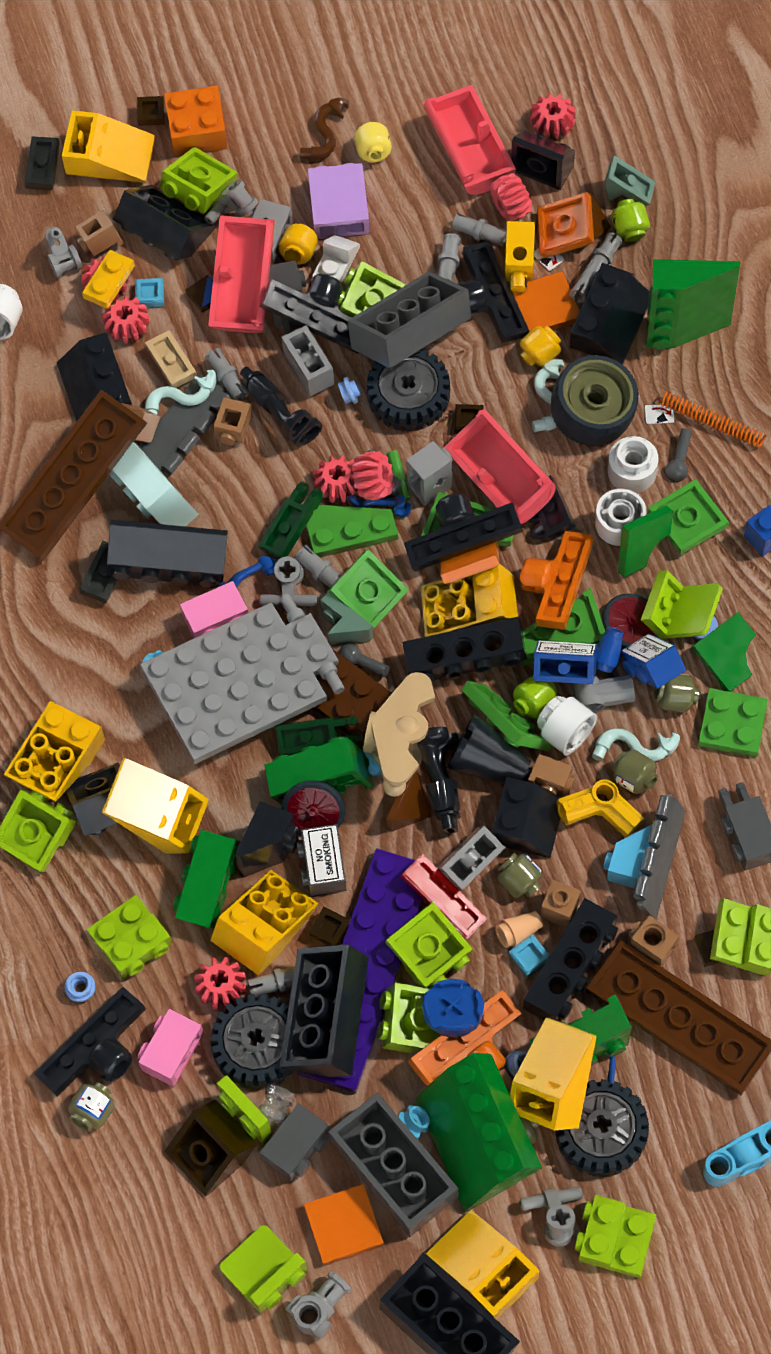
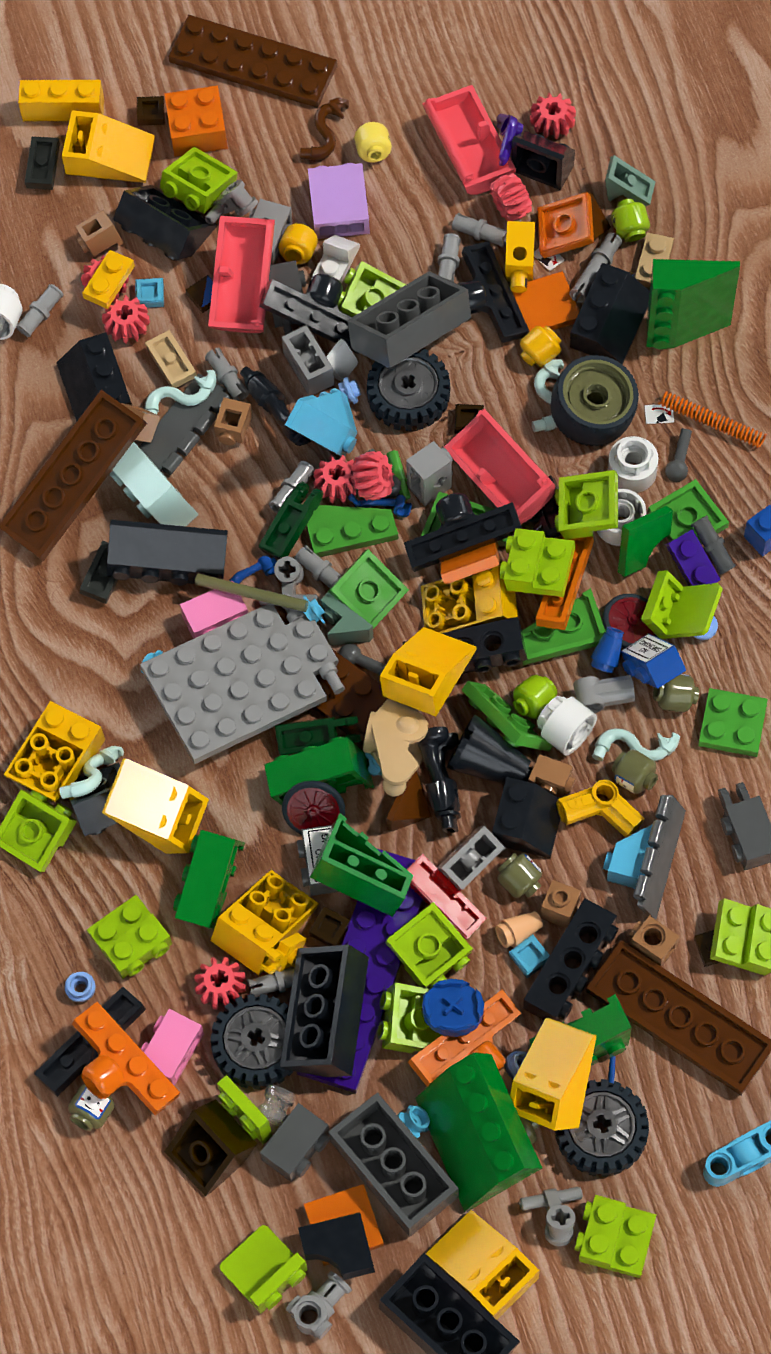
(39, 310): none -> light grey pin
(57, 98): none -> yellow brick
(61, 252): light grey piece -> none
(106, 756): none -> light aqua animal
(120, 1062): none -> orange plate
(251, 592): none -> olive bar
(253, 61): none -> reddish brown plate
(266, 840): black slope -> none
(284, 955): none -> yellow plate
(301, 474): none -> light grey pin
(314, 611): none -> medium azure plate
(325, 421): none -> medium azure wedge
(340, 1243): none -> black tile
(342, 360): none -> white slope
(360, 869): none -> green wedge
(425, 670): none -> yellow slope
(508, 128): none -> dark purple piece
(537, 563): none -> lime plate
(565, 662): blue brick -> none
(587, 504): none -> lime plate
(654, 248): none -> tan plate
(692, 560): none -> dark purple plate
(713, 544): none -> dark grey pin
(725, 652): green tile -> none

